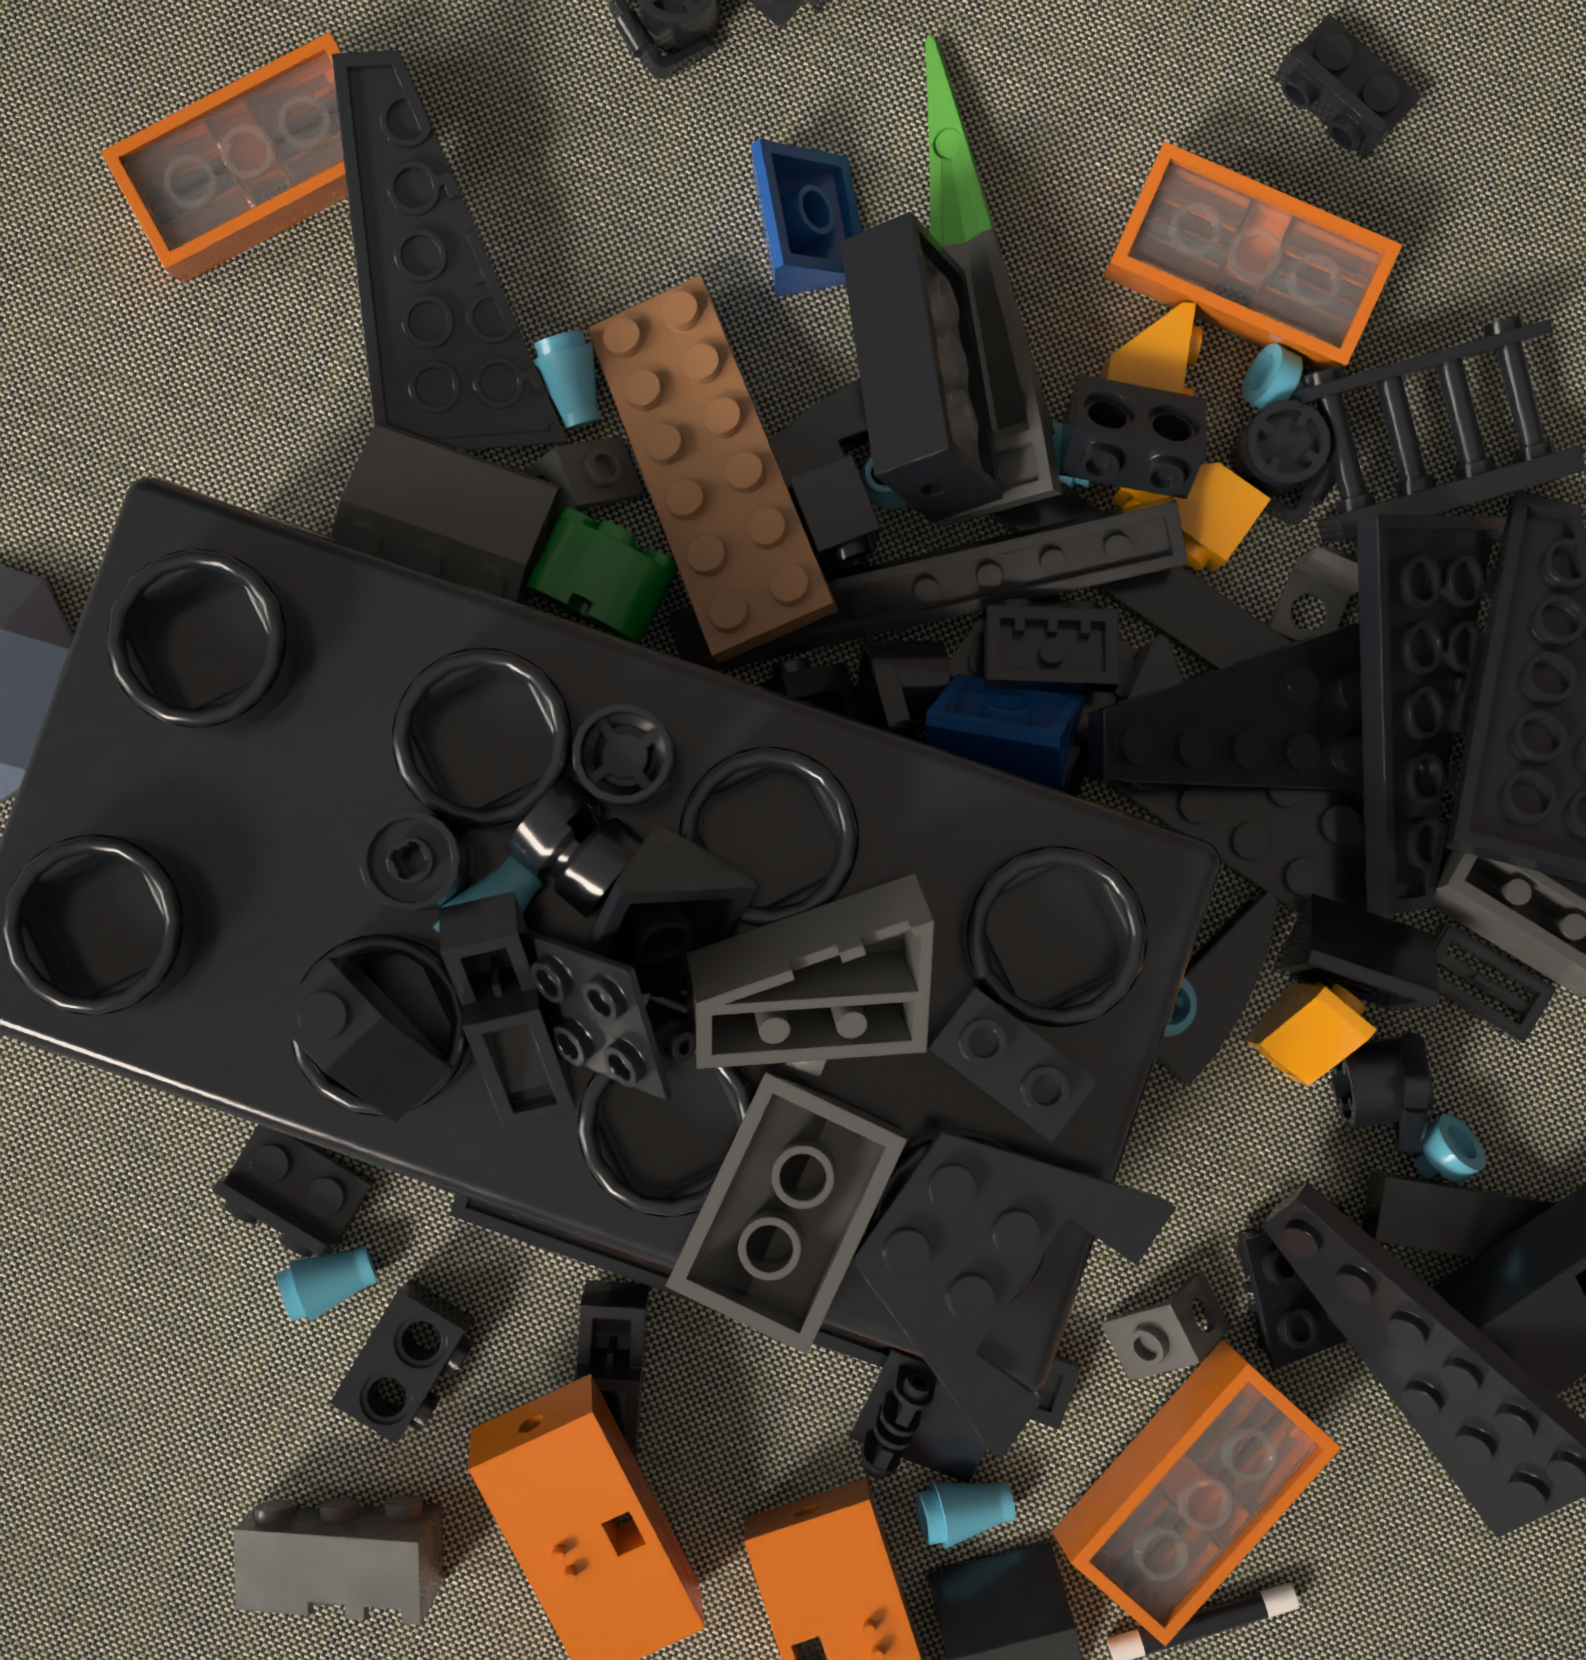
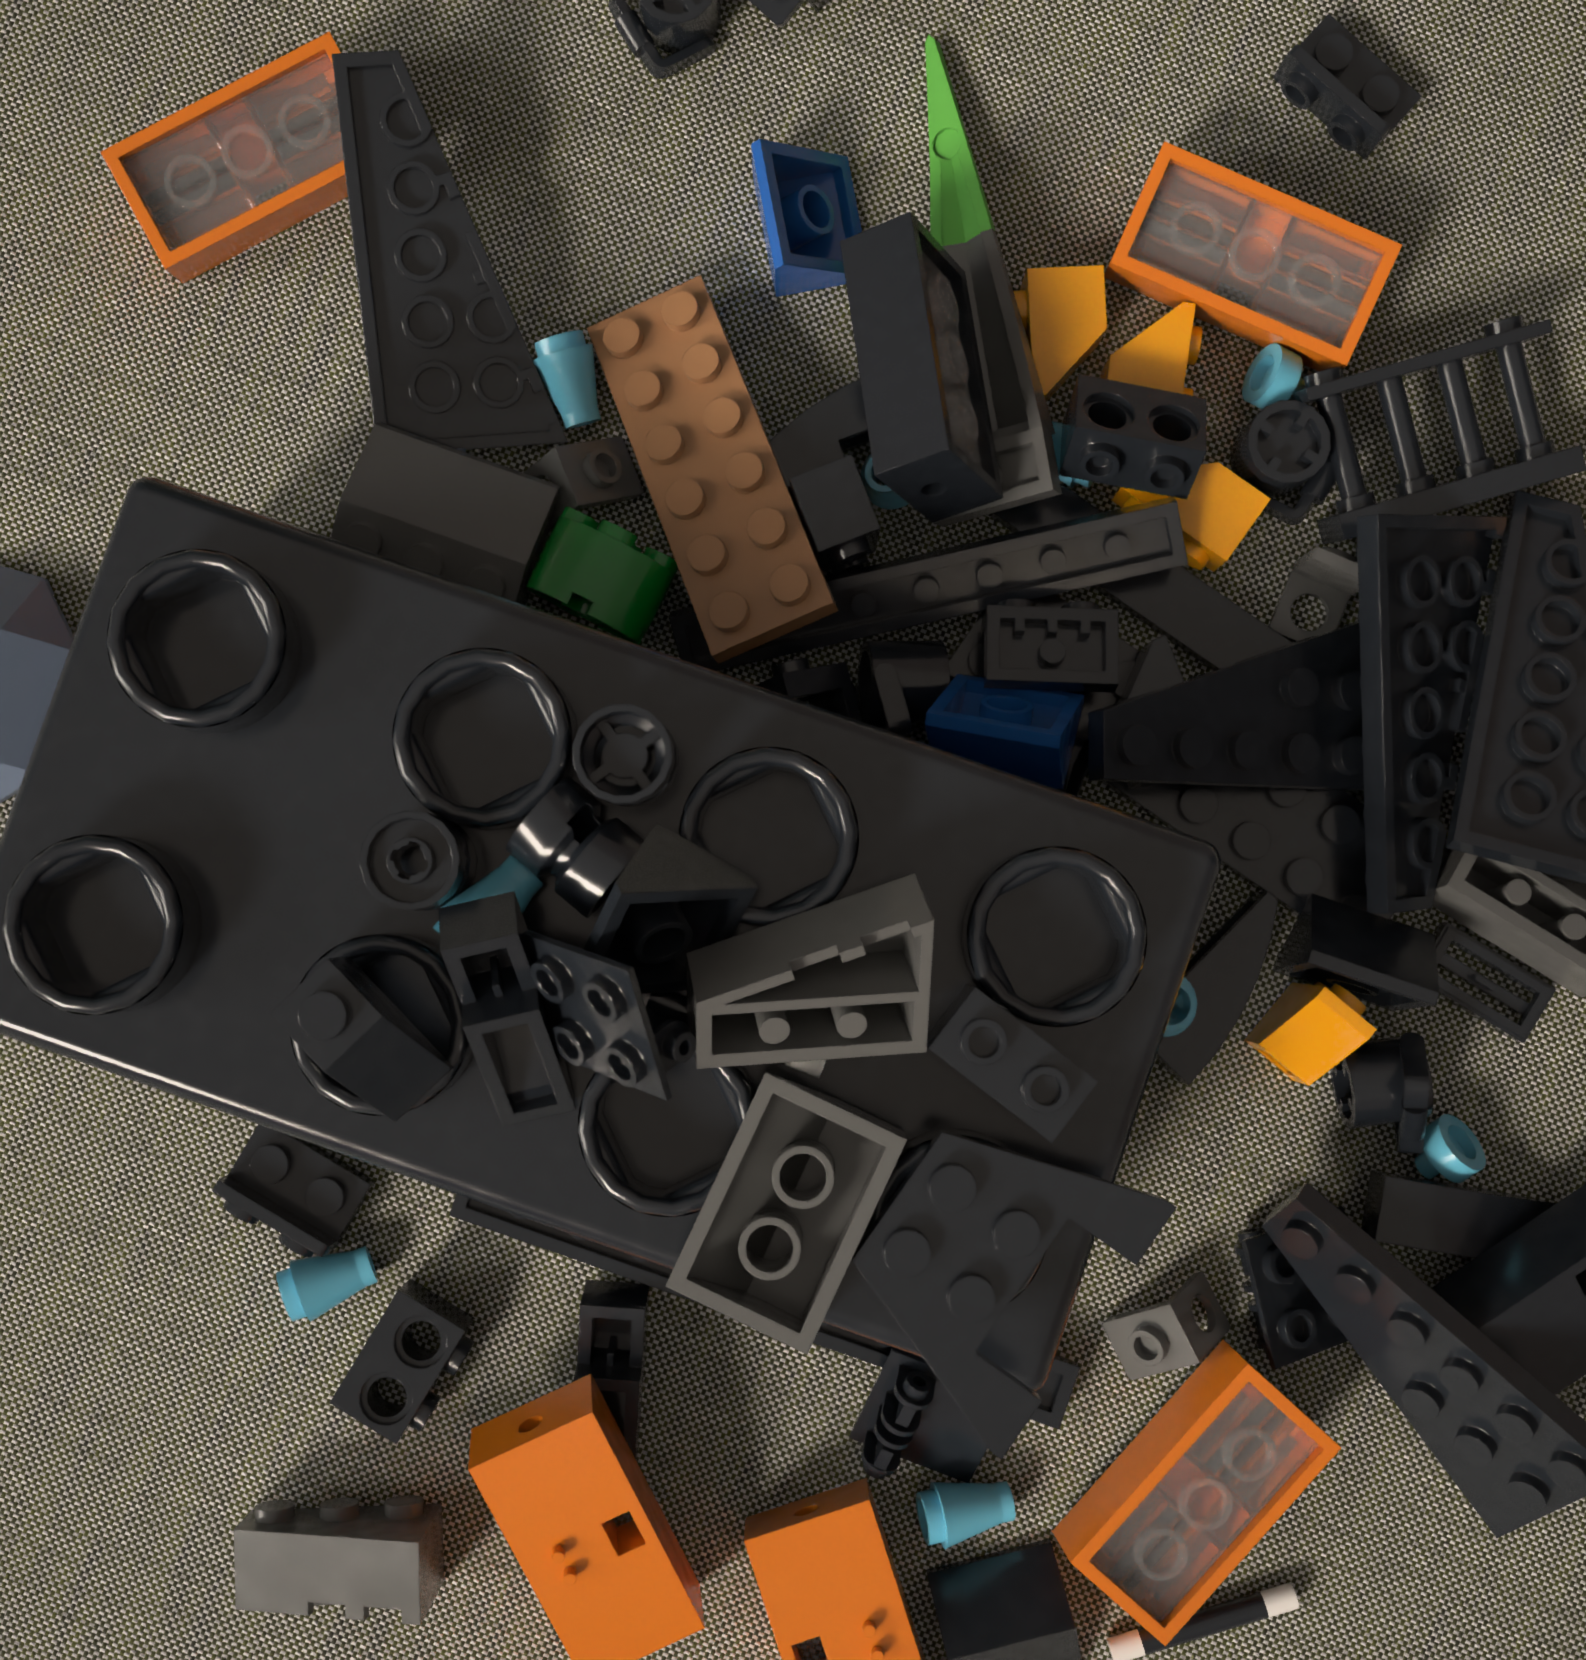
(1062, 319): none -> light orange slope

